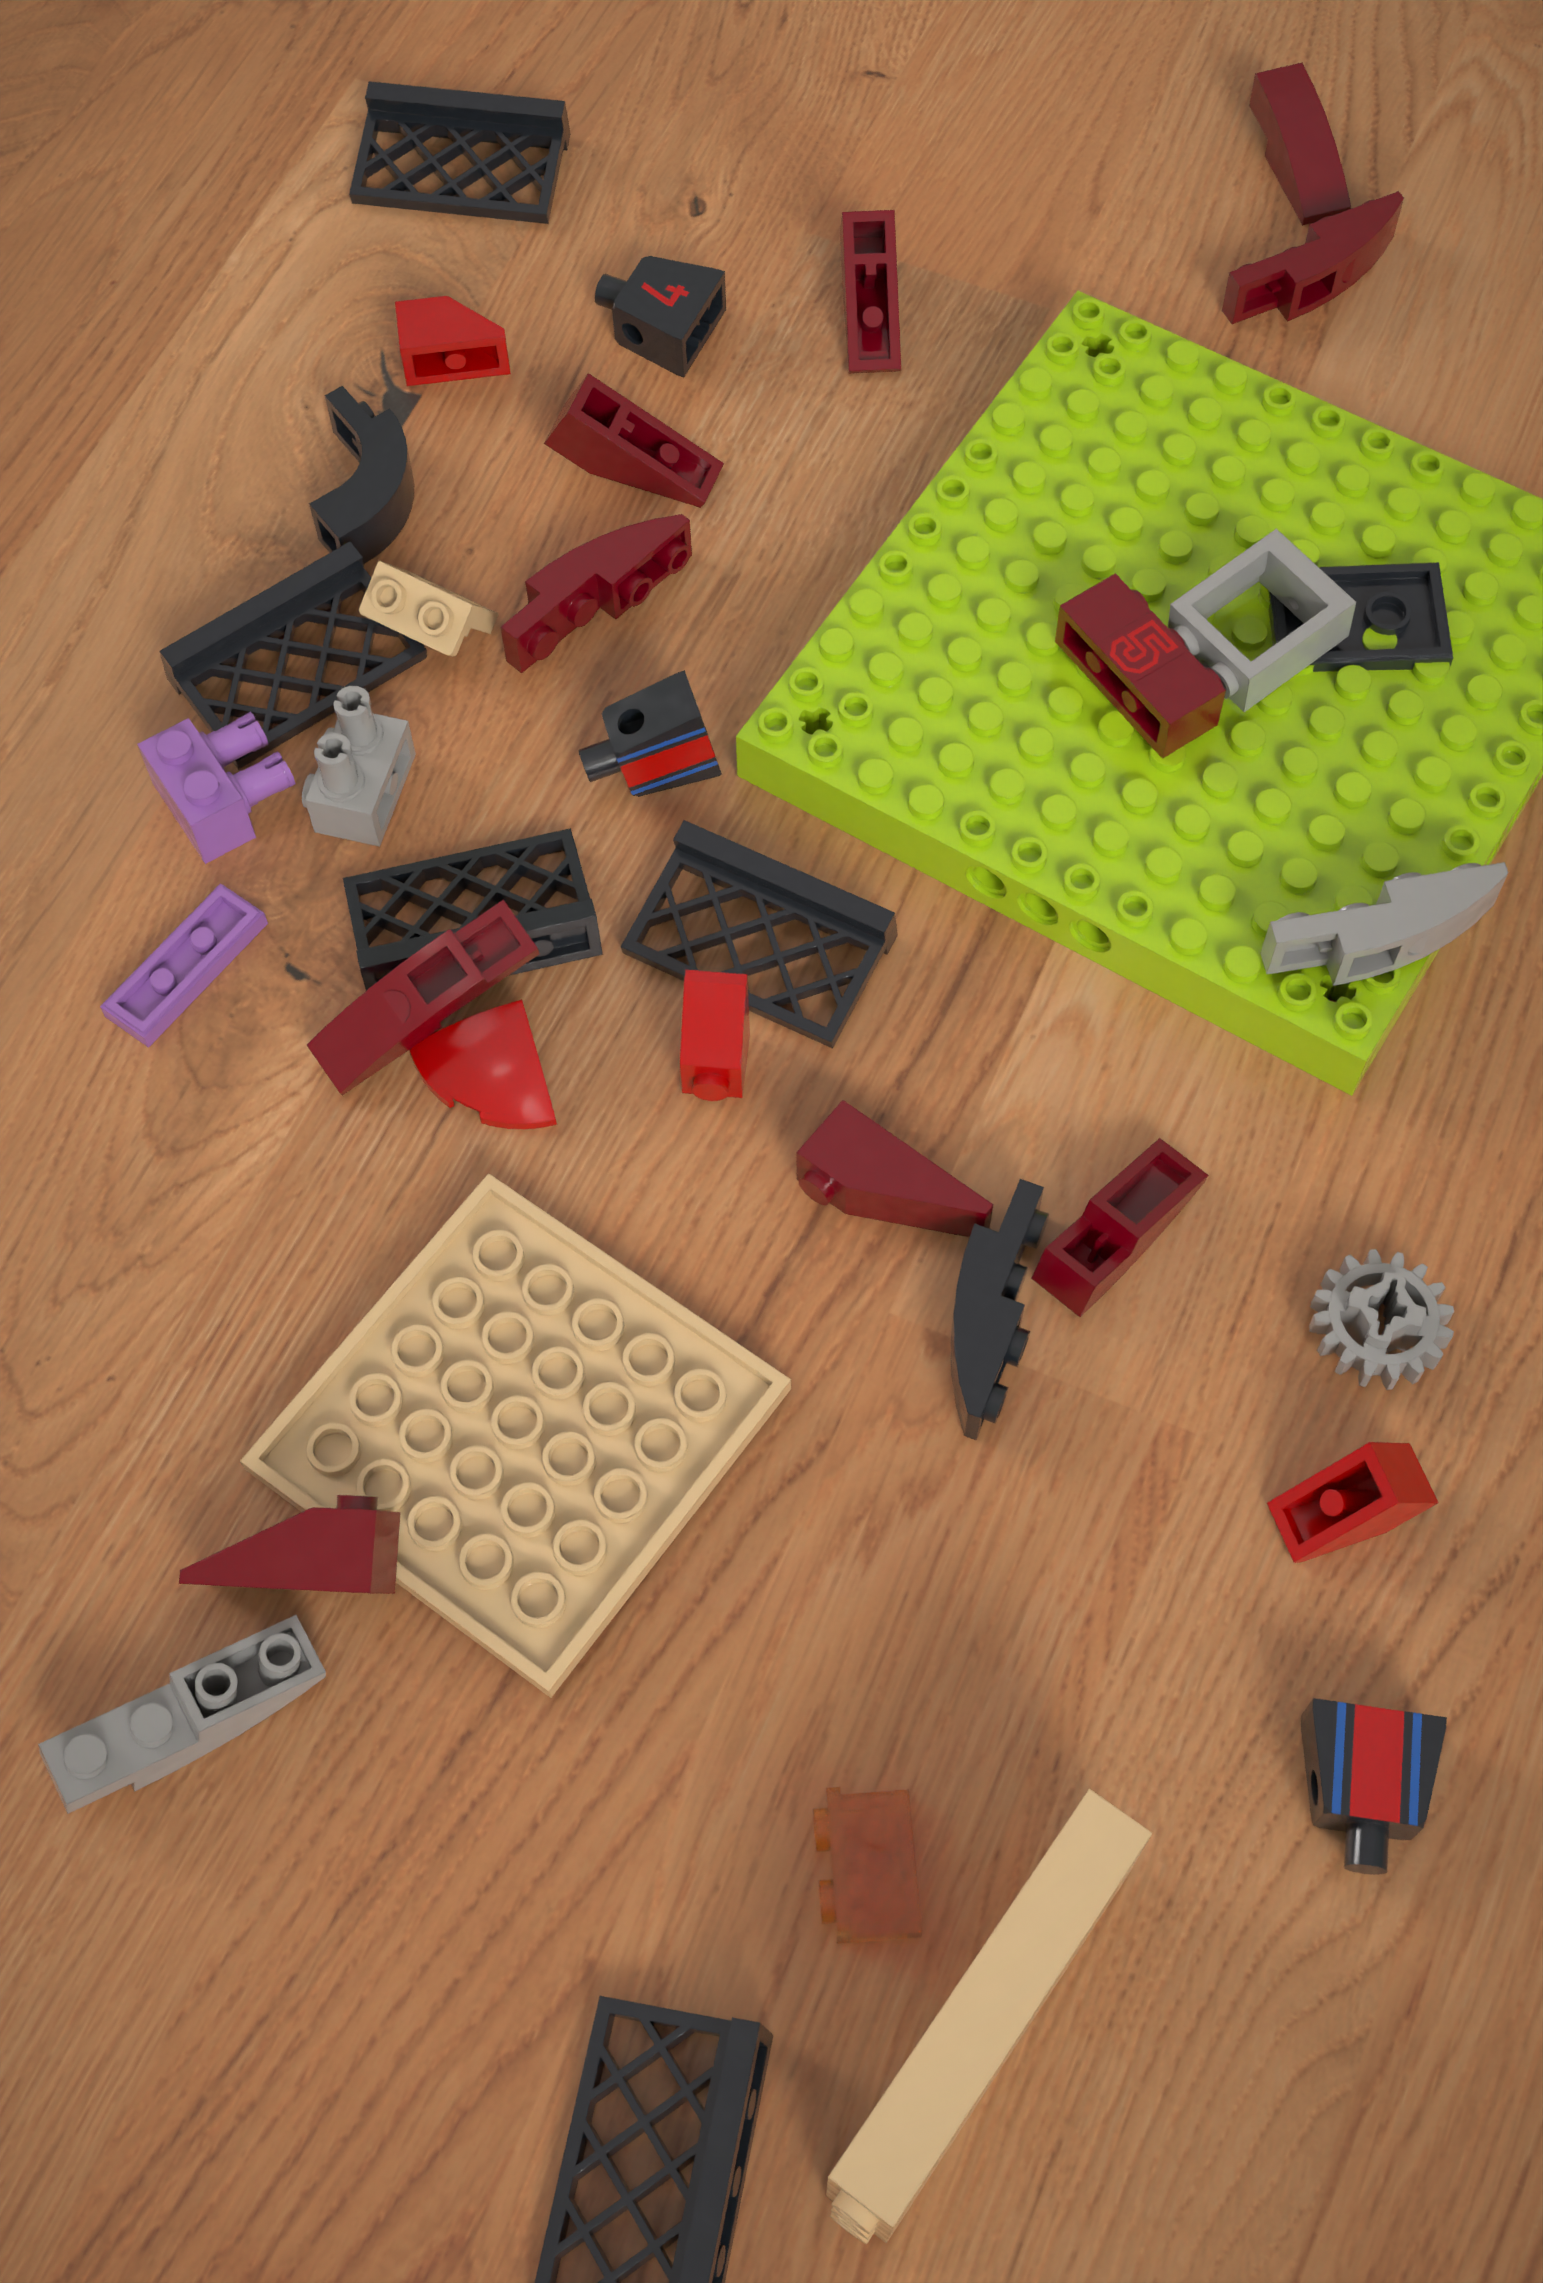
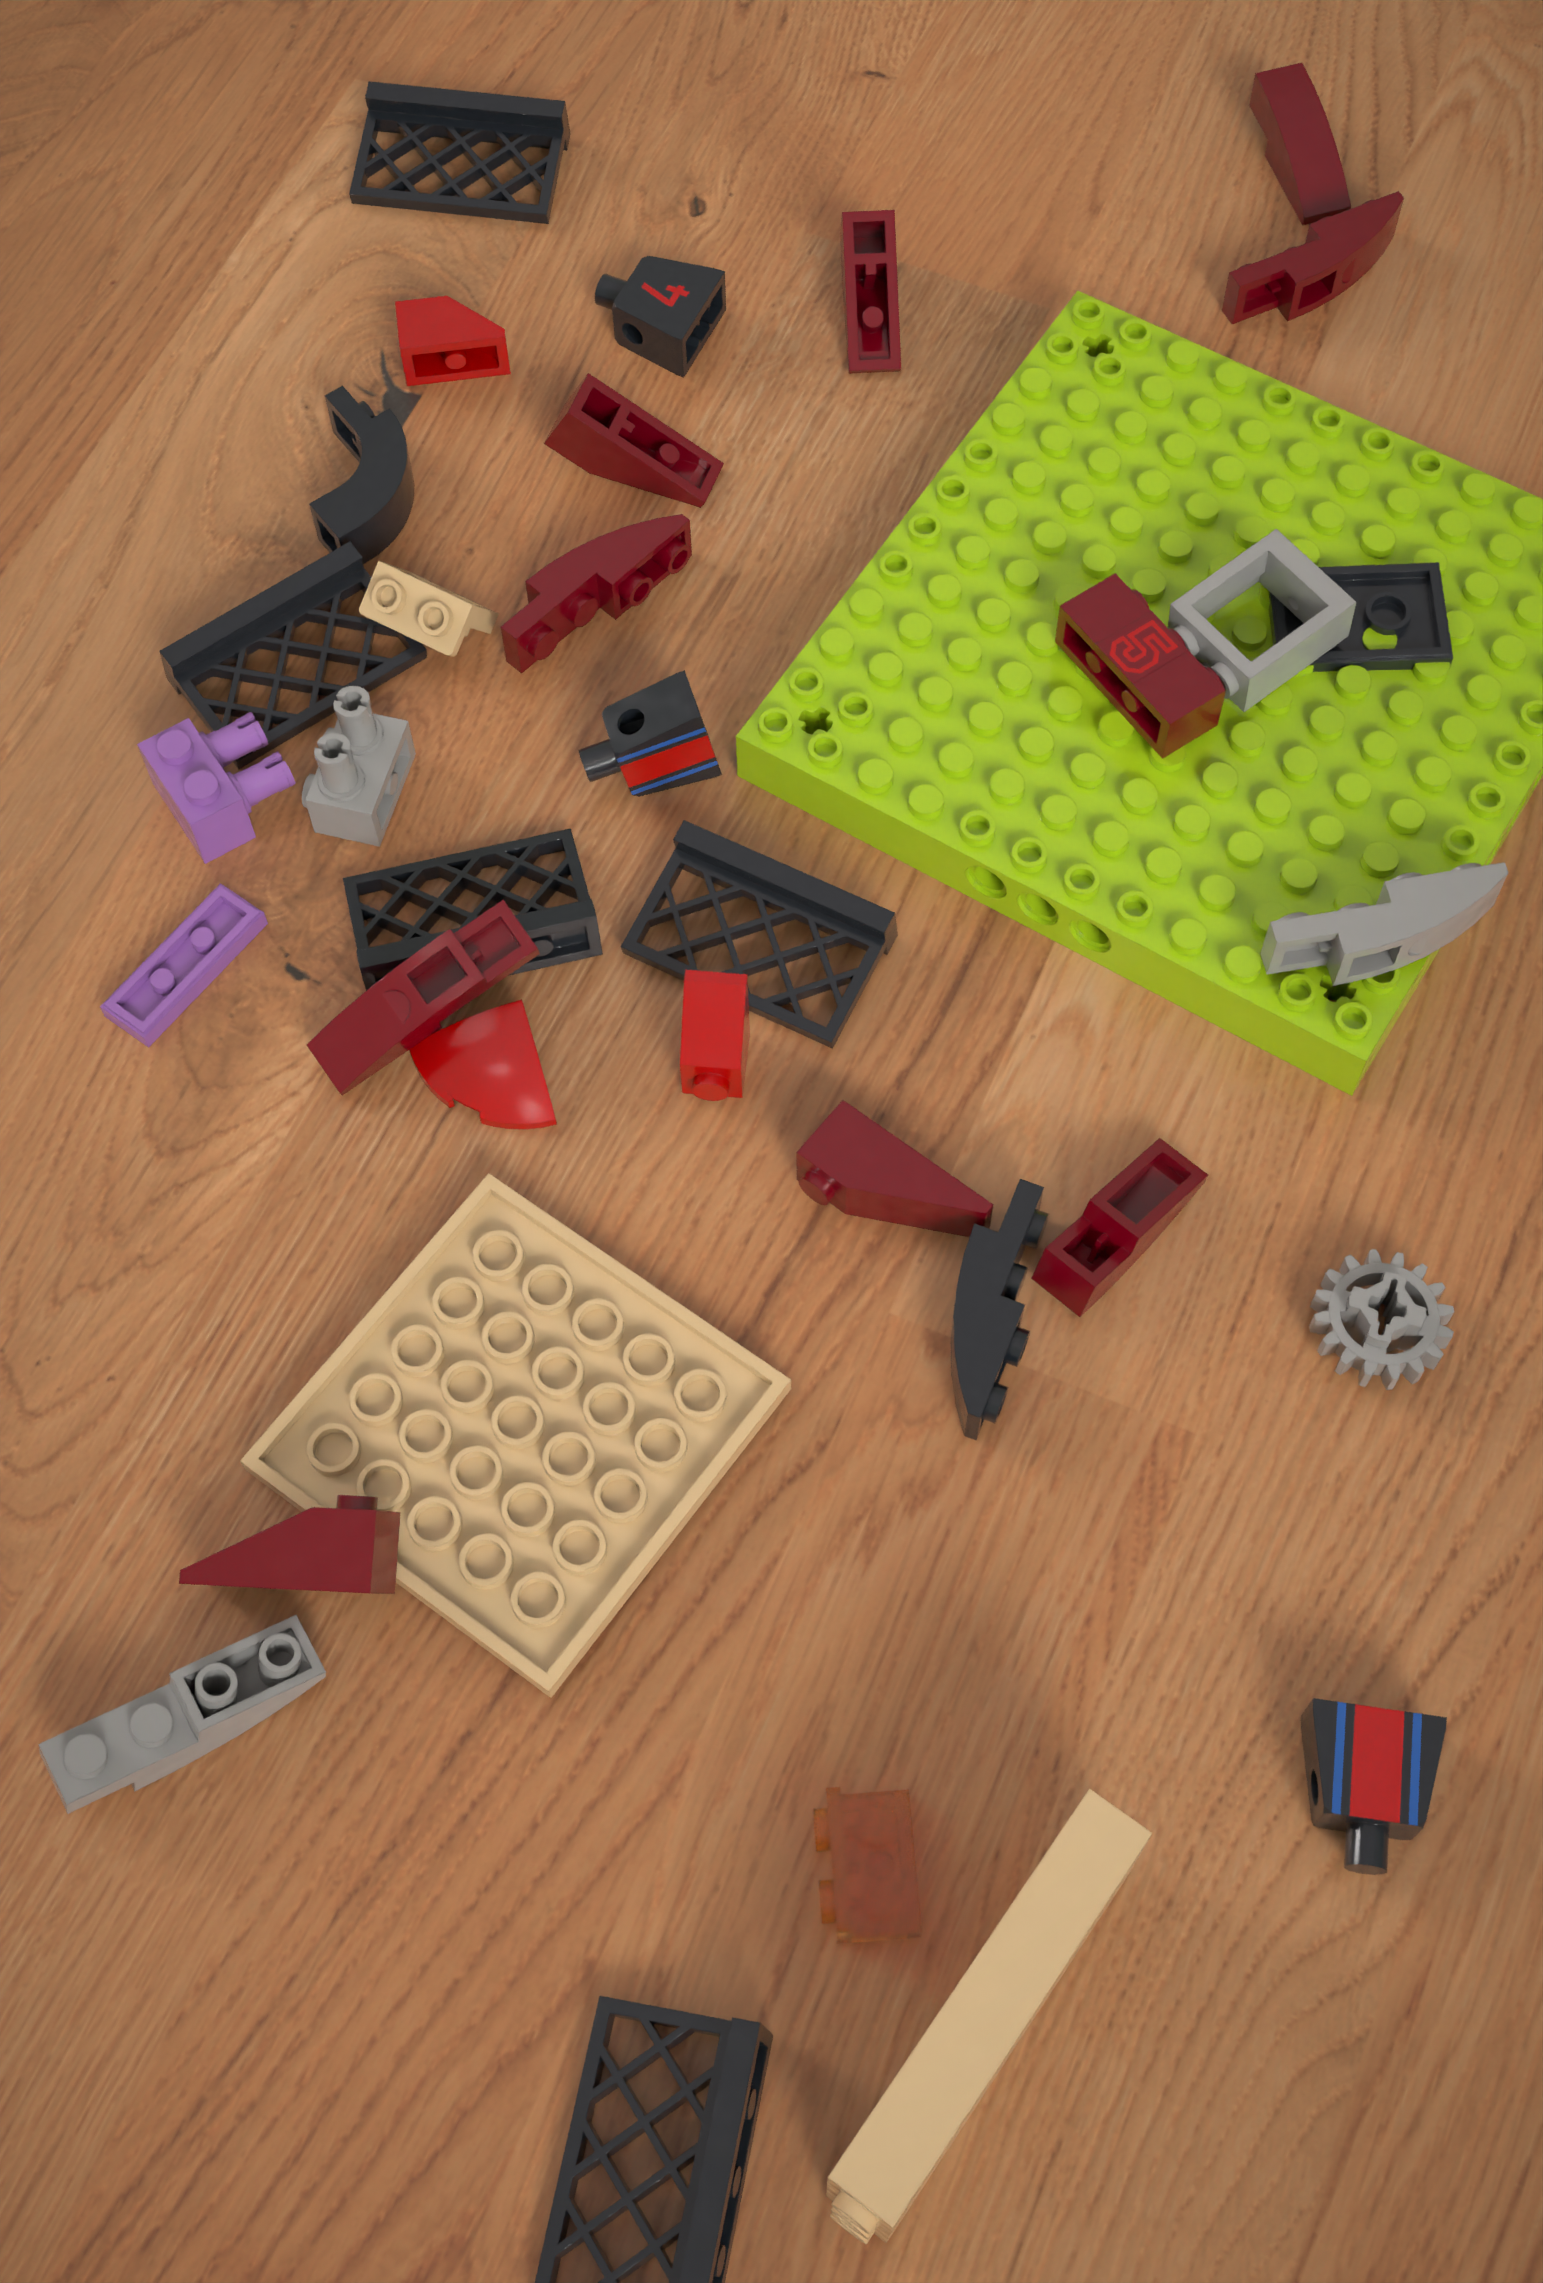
(1352, 1500): red slope -> none

